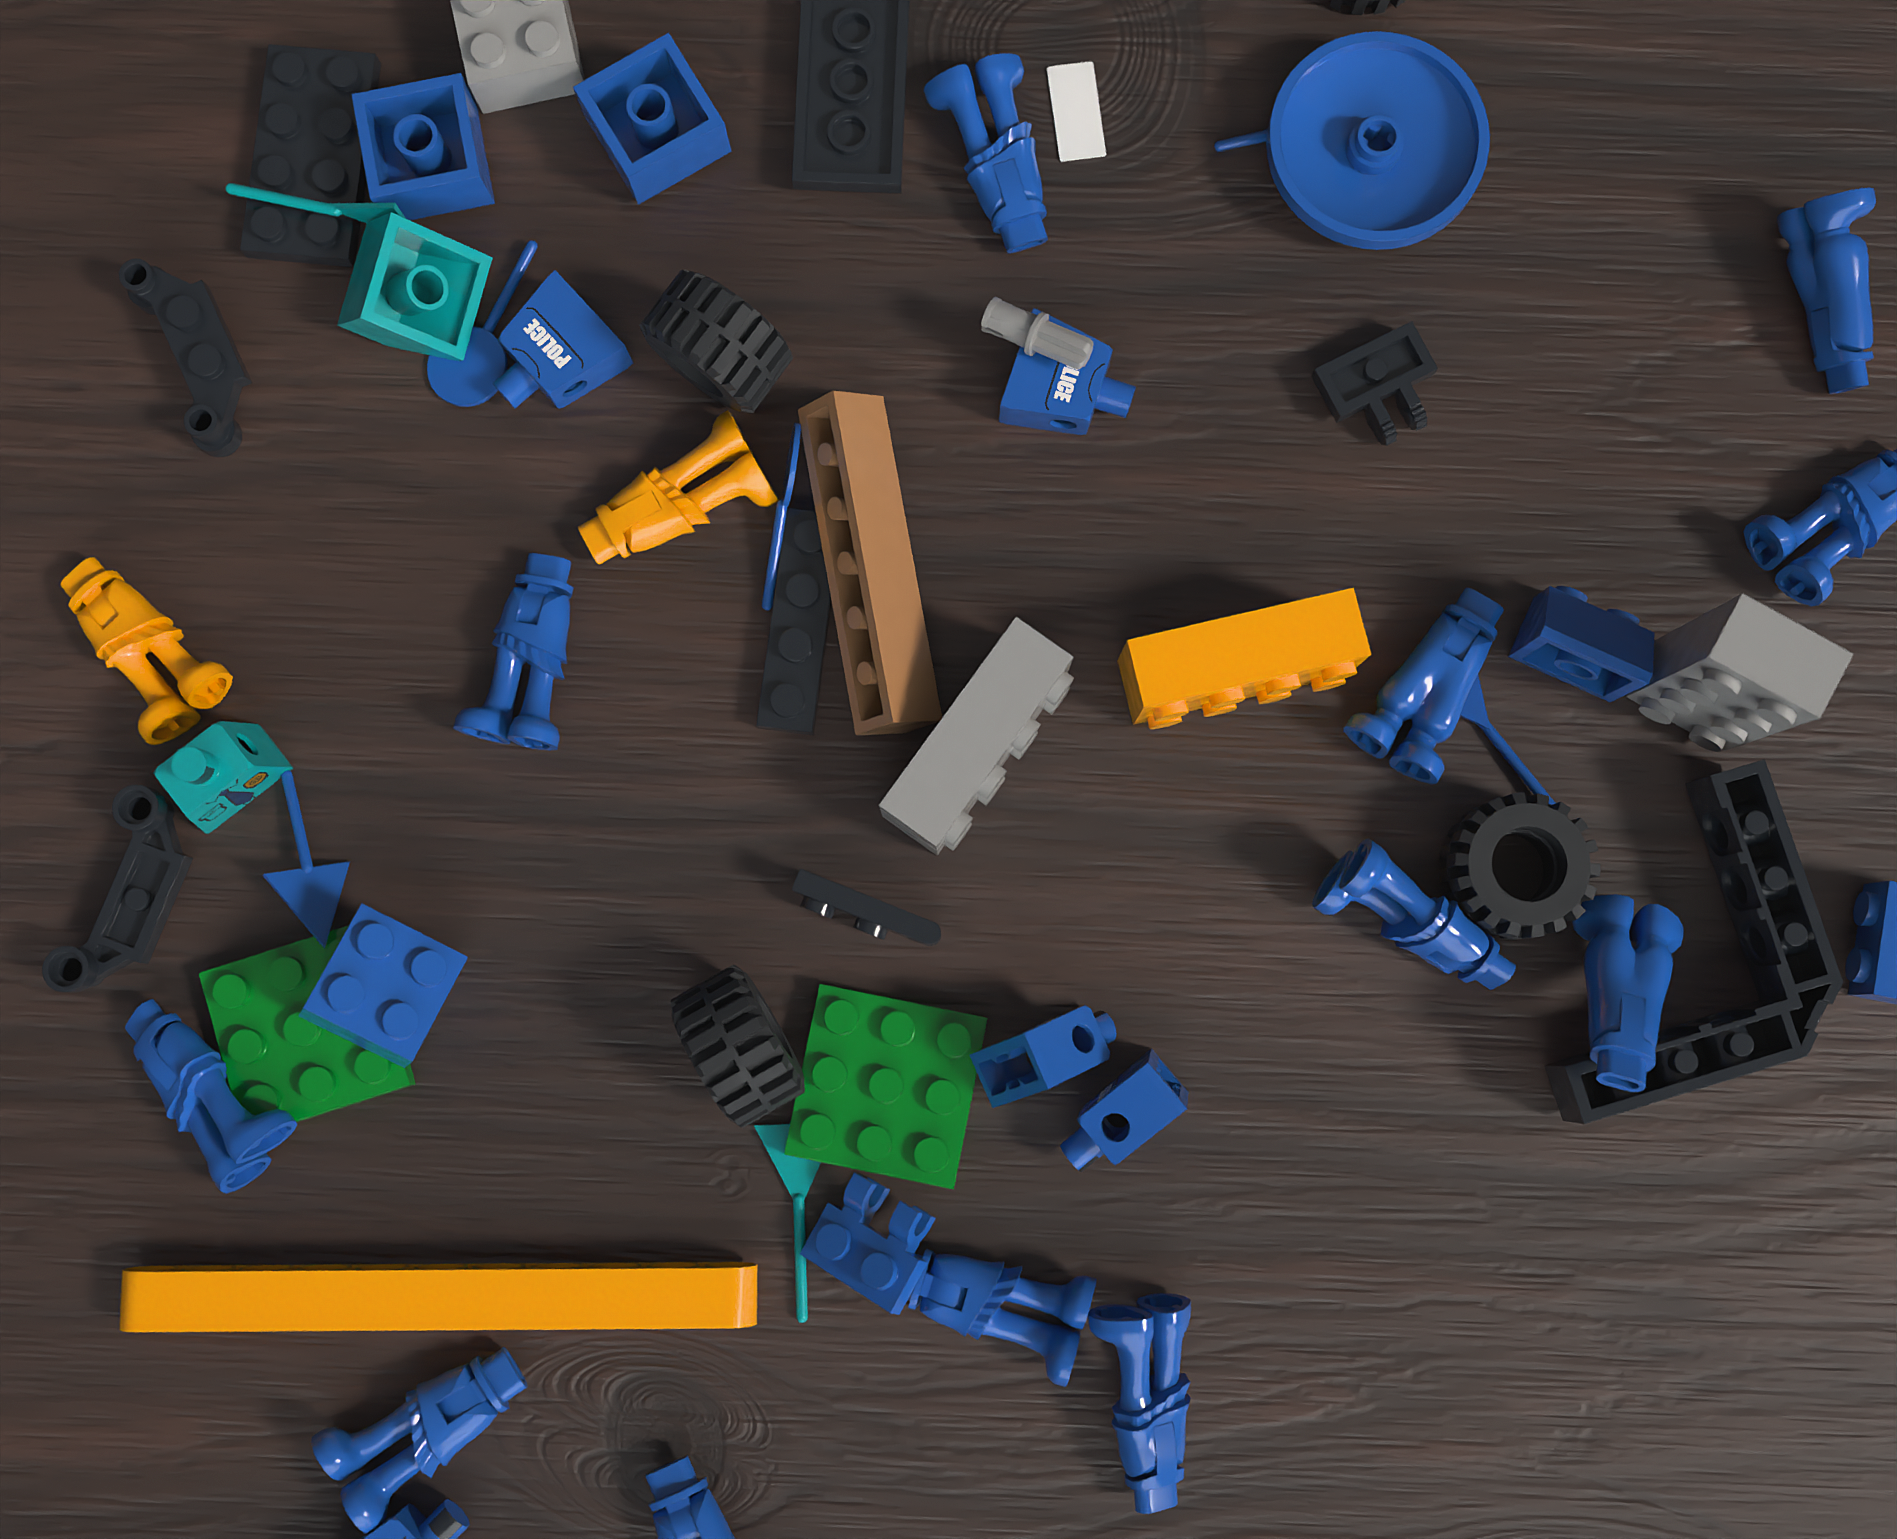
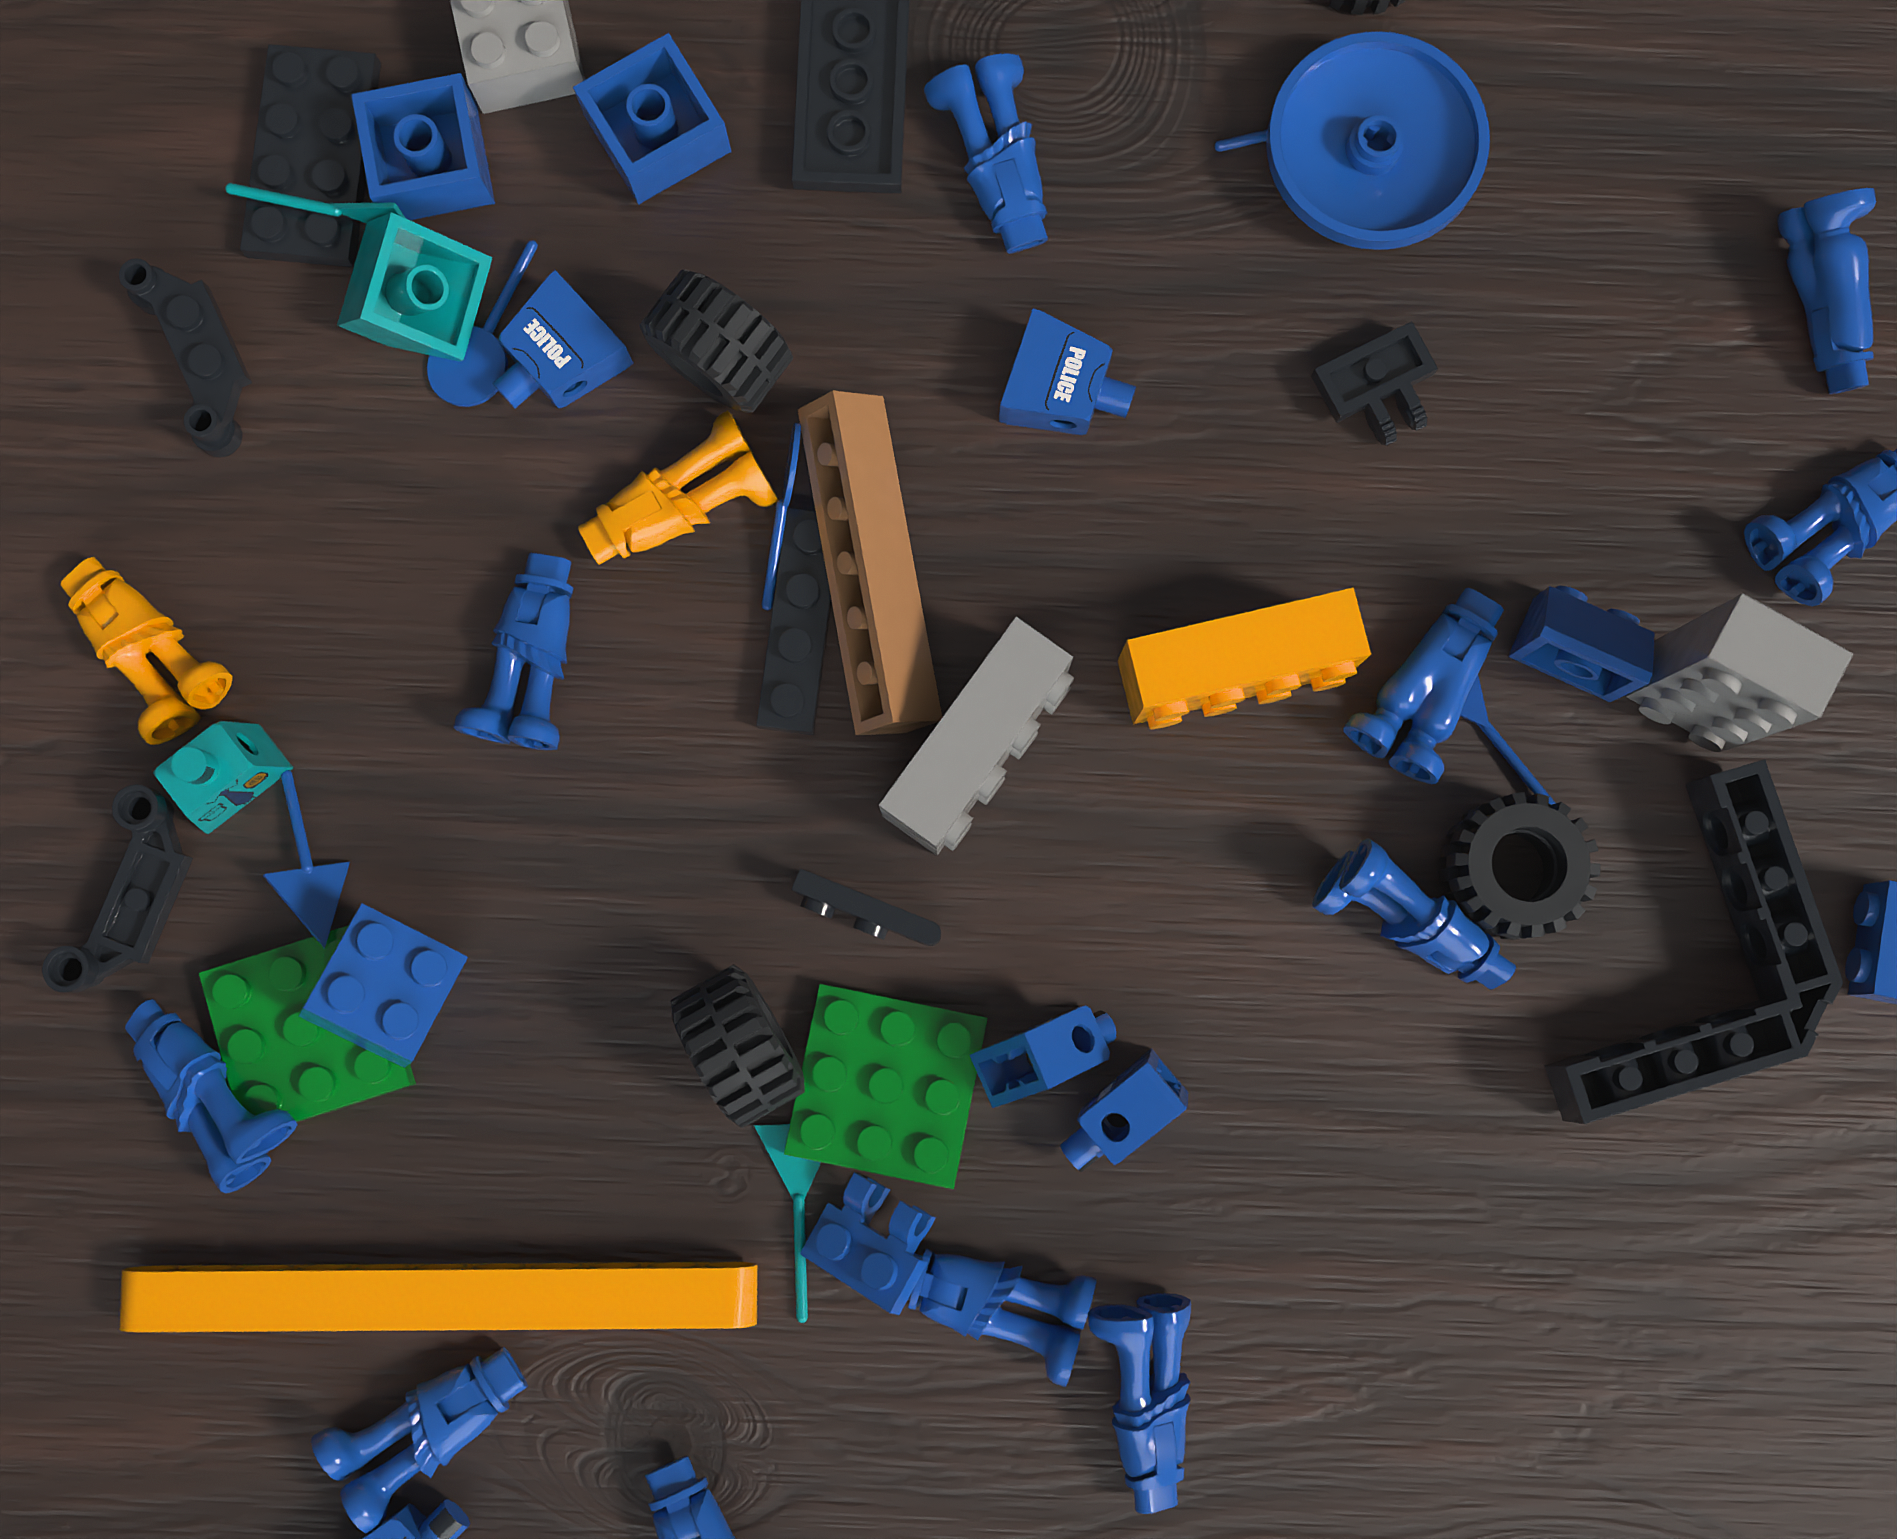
(1036, 334): light grey axle -> none
(1076, 111): white sticker -> none
(1626, 984): blue piece -> none

